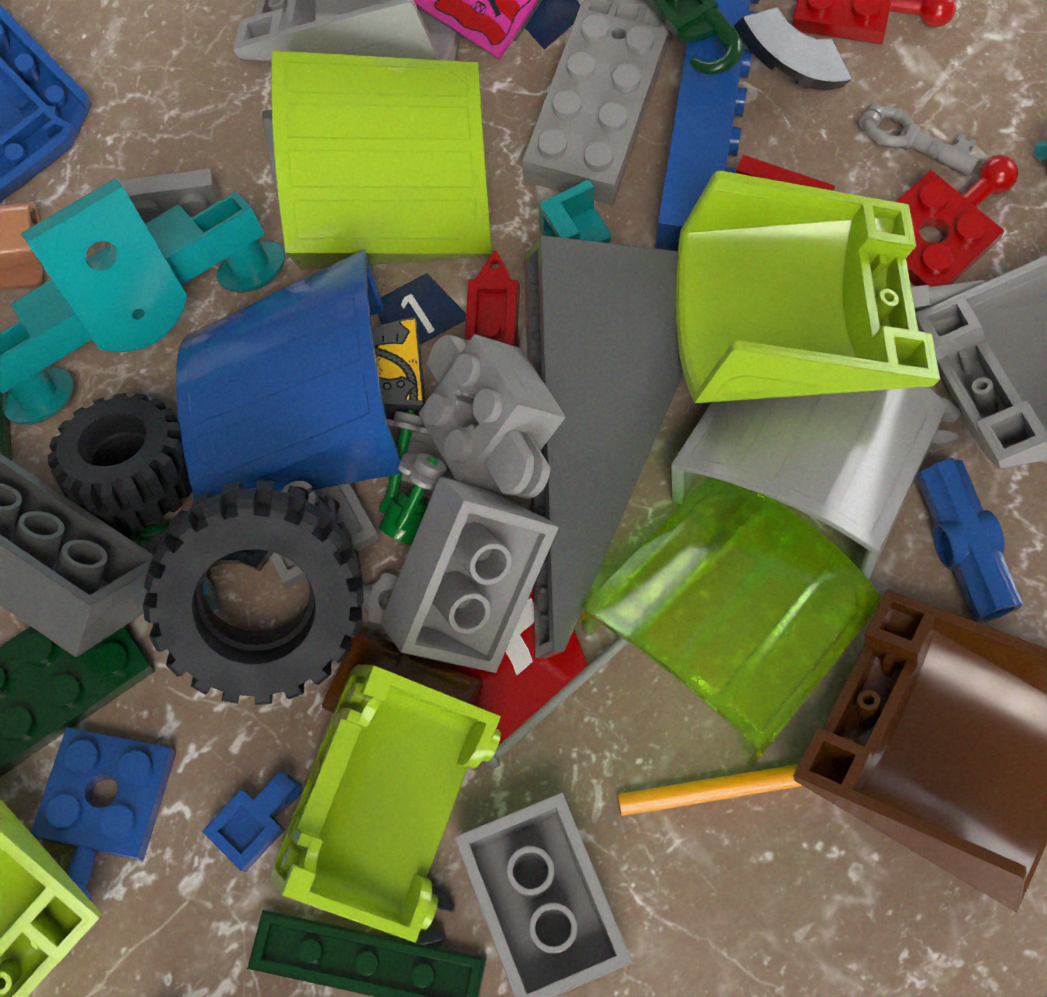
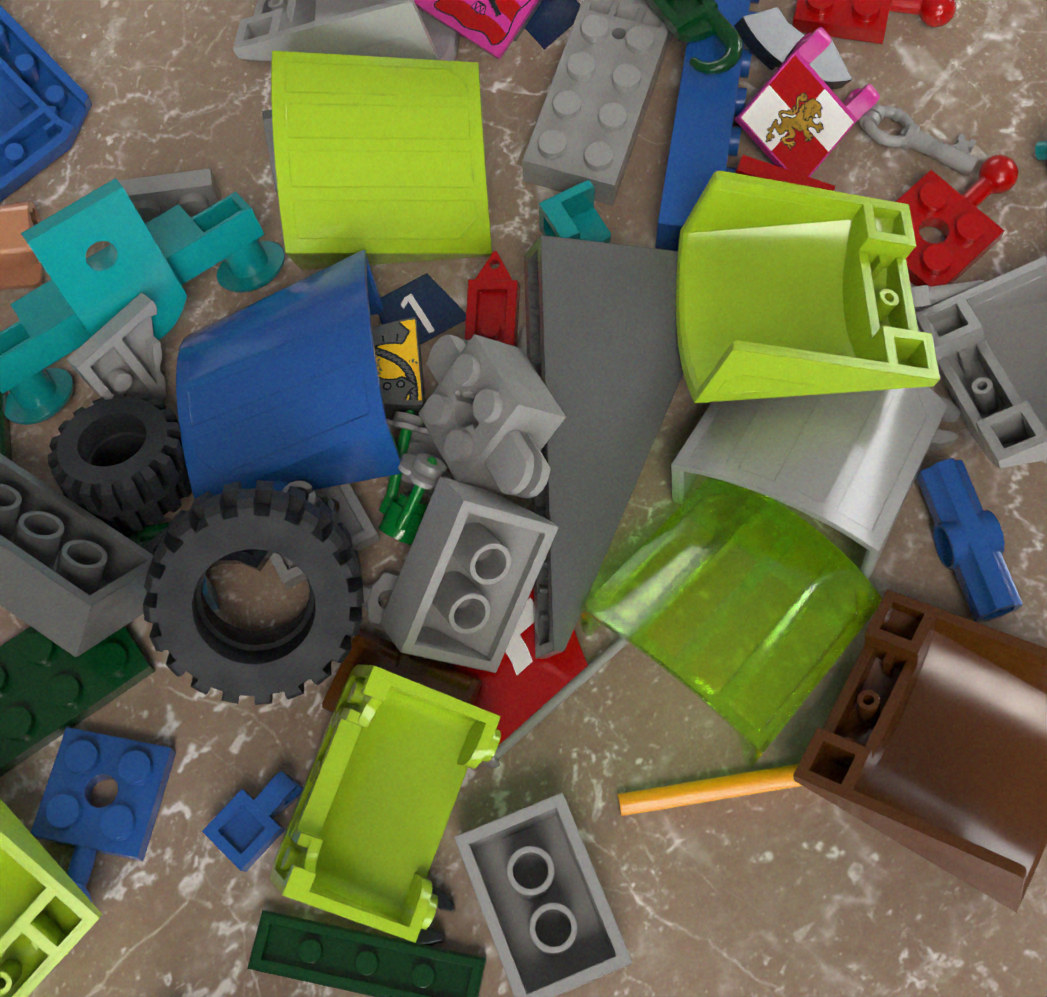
(123, 355): none -> light grey wing
(797, 113): none -> flag

